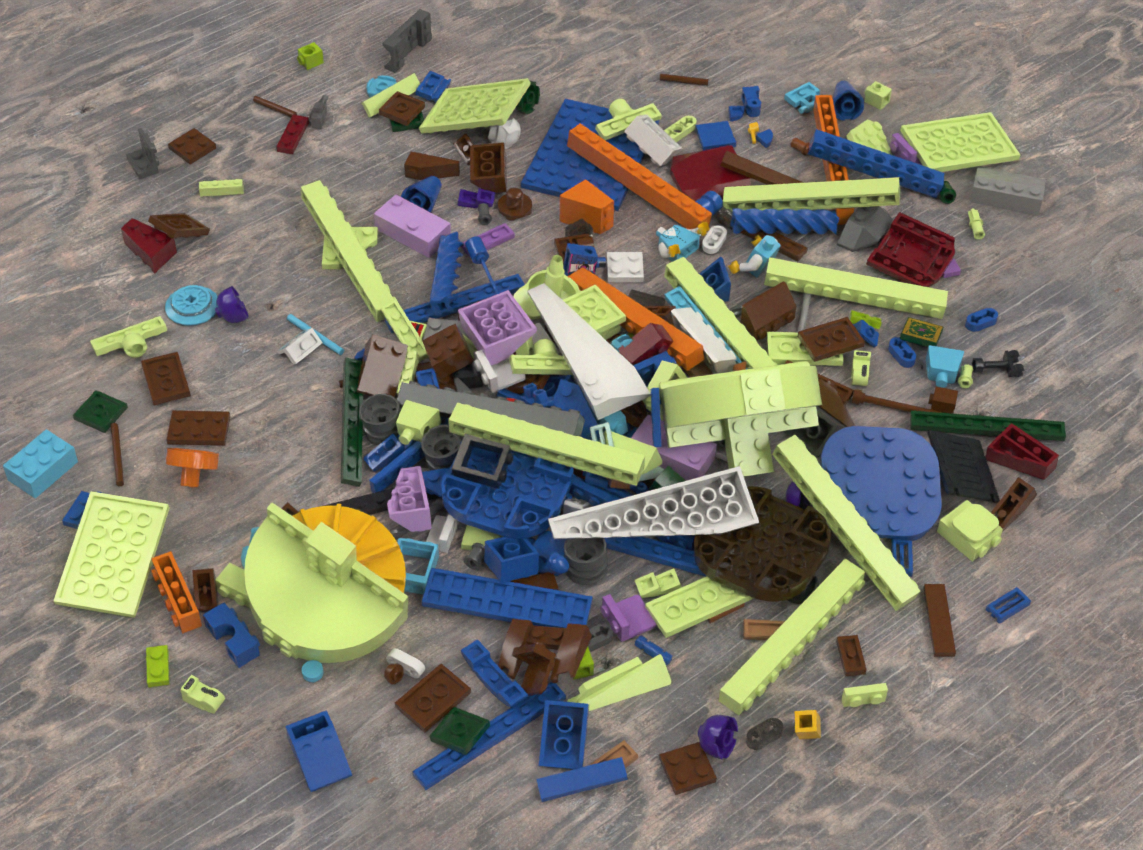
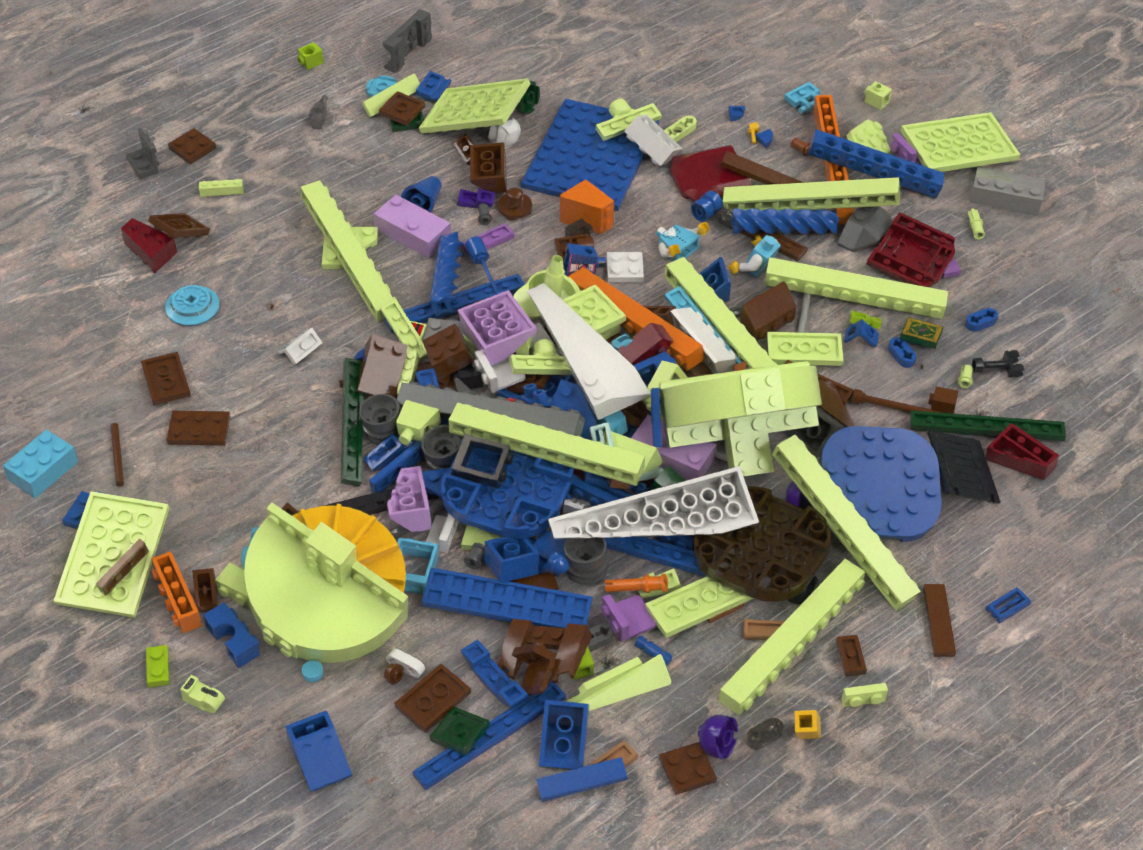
(100, 411): dark green tile -> none
(122, 567): none -> tile
(130, 339): yellowish green plate -> none
(191, 463): orange piece -> none
(230, 306): dark purple cylinder -> none
(276, 107): reddish brown bar -> none
(292, 134): dark red plate -> none
(303, 326): medium azure bar -> none
(421, 166): reddish brown slope -> none
(637, 178): orange brick -> none
(646, 299): clear smoke tile -> none
(646, 583): none -> orange pin
(683, 79): reddish brown bar -> none
(714, 239): white plate -> none
(715, 135): blue tile -> none
(751, 100): blue leg -> none
(830, 339): reddish brown plate -> none
(847, 101): blue cone -> none
(860, 368): yellowish green leg -> none
(909, 570): blue tile -> none
(943, 365): medium azure torso -> none
(947, 193): dark green cone -> none
(971, 529): yellowish green brick -> none
(1014, 502): reddish brown slope -> none

